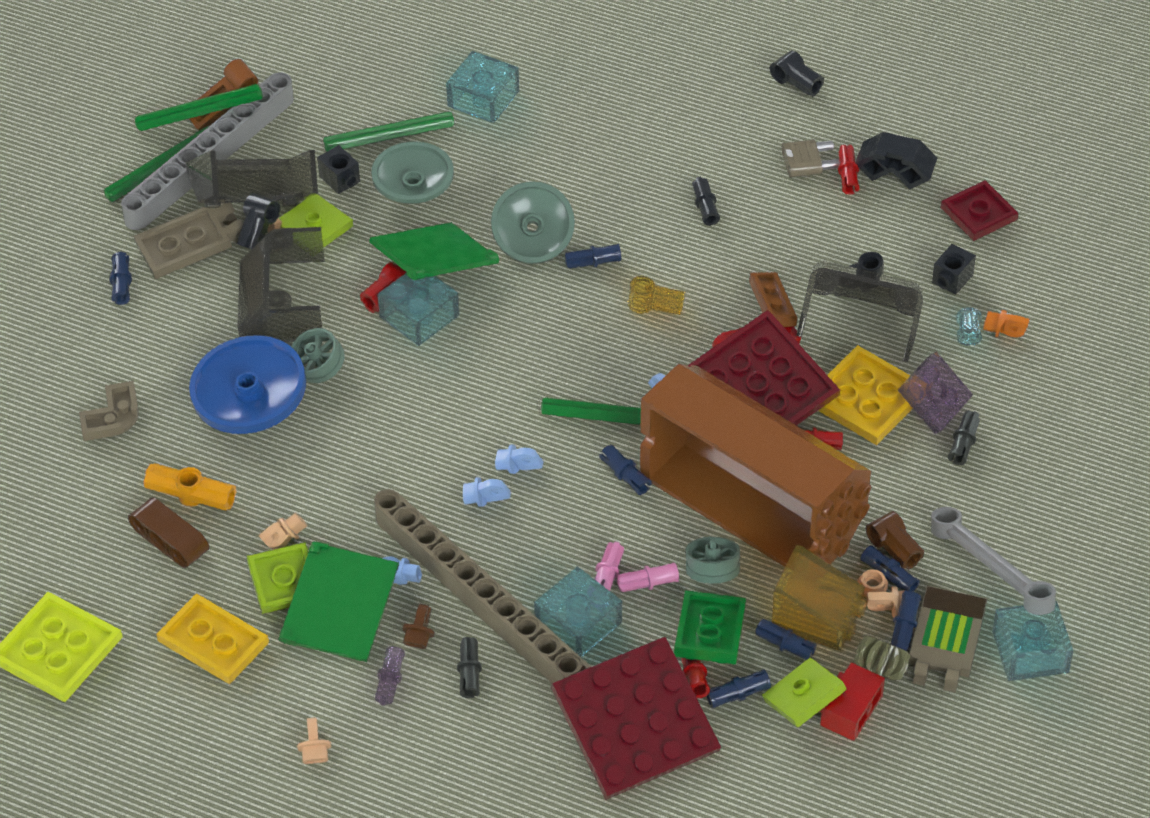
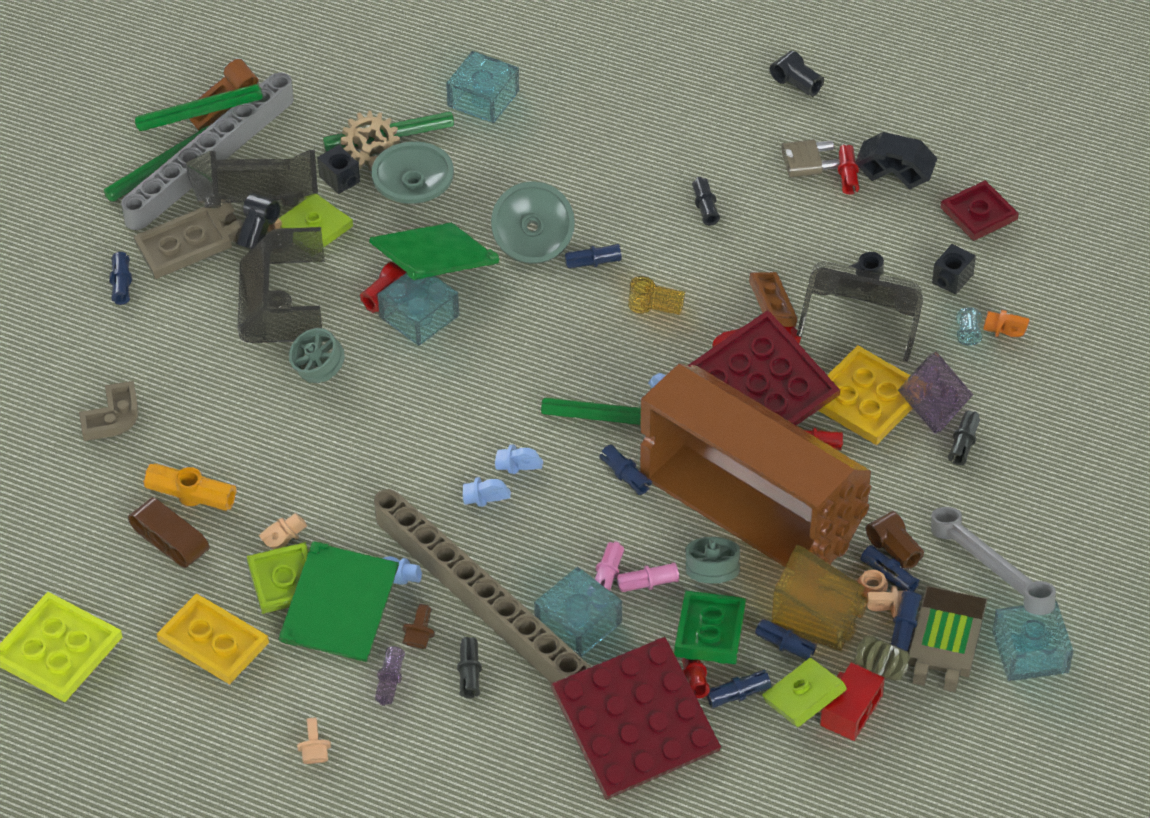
(247, 384): blue dish -> none
(361, 136): none -> tan gear

